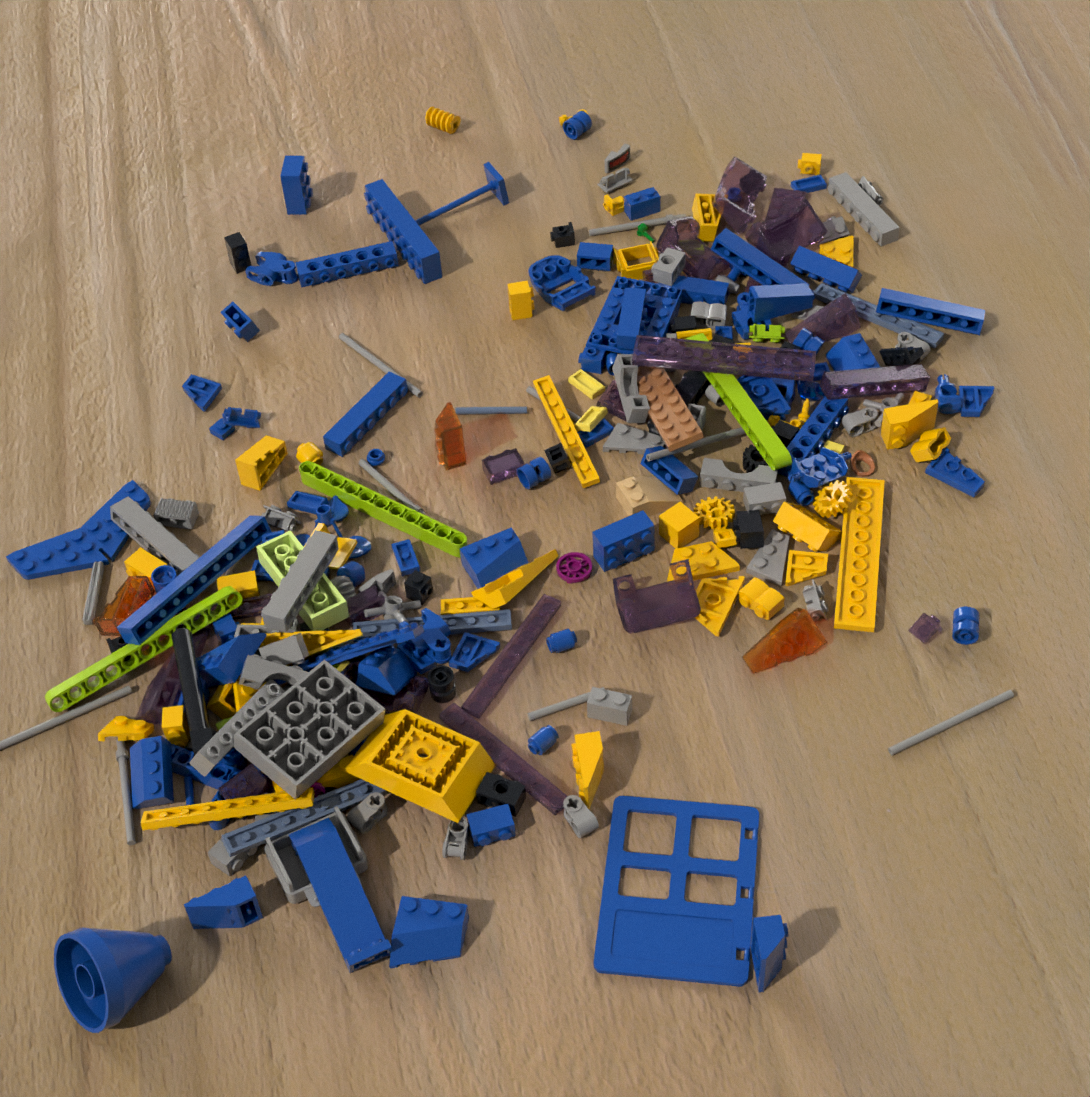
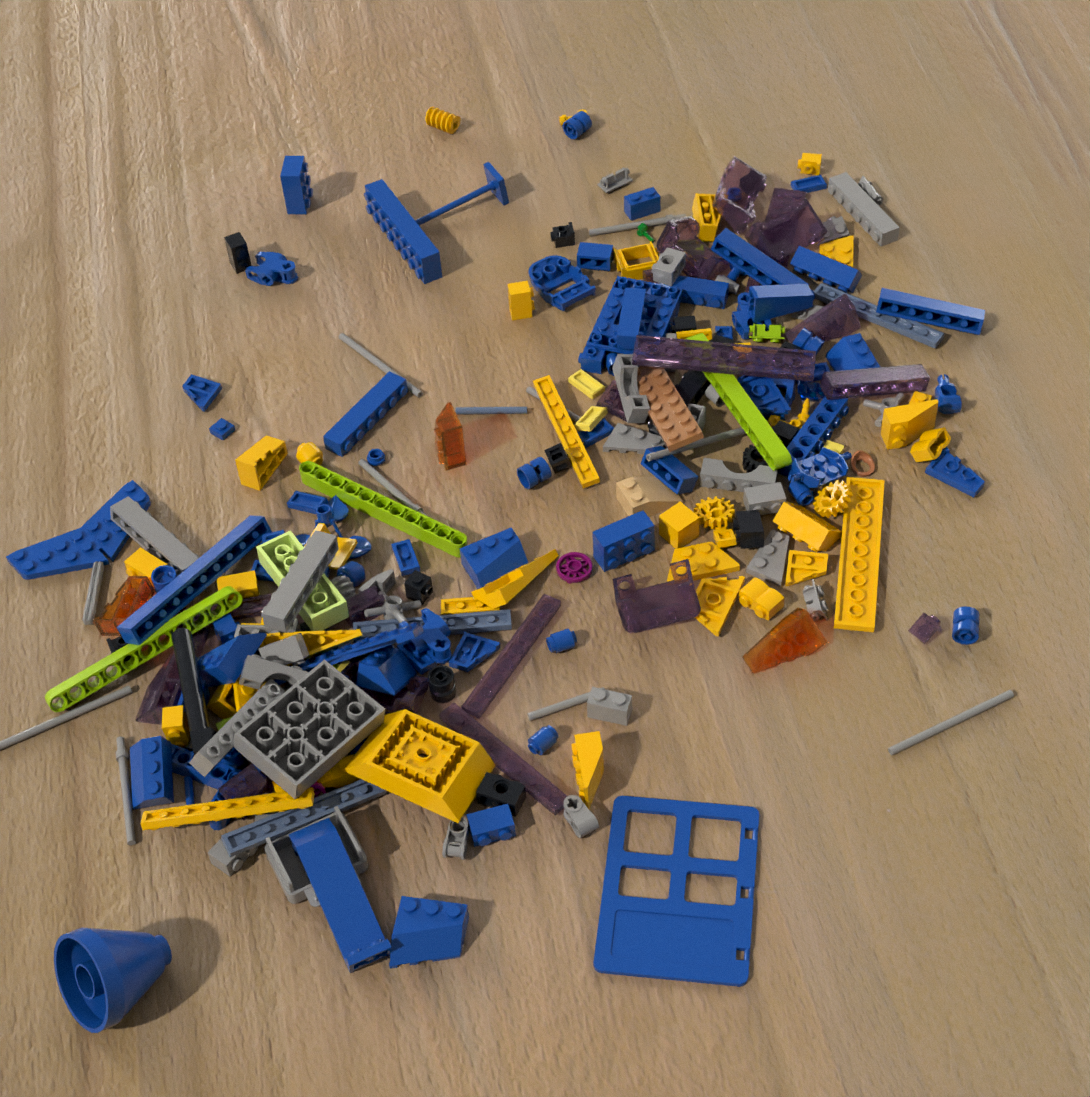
(126, 729): yellow wing -> none
(176, 513): light grey brick -> none
(225, 907): blue slope -> none
(233, 417): blue hinge -> none
(238, 320): blue brick -> none
(287, 519): light grey hinge -> none
(346, 264): blue brick -> none
(366, 814): light grey piece -> none
(502, 466): clear purple brick -> none
(613, 206): yellow bracket -> none
(616, 160): slope -> none
(709, 314): light grey brick -> none
(768, 948): blue slope -> none
(858, 423): light grey piece -> none
(901, 356): black bracket -> none
(913, 341): light grey piece -> none
(974, 399): blue wing -> none

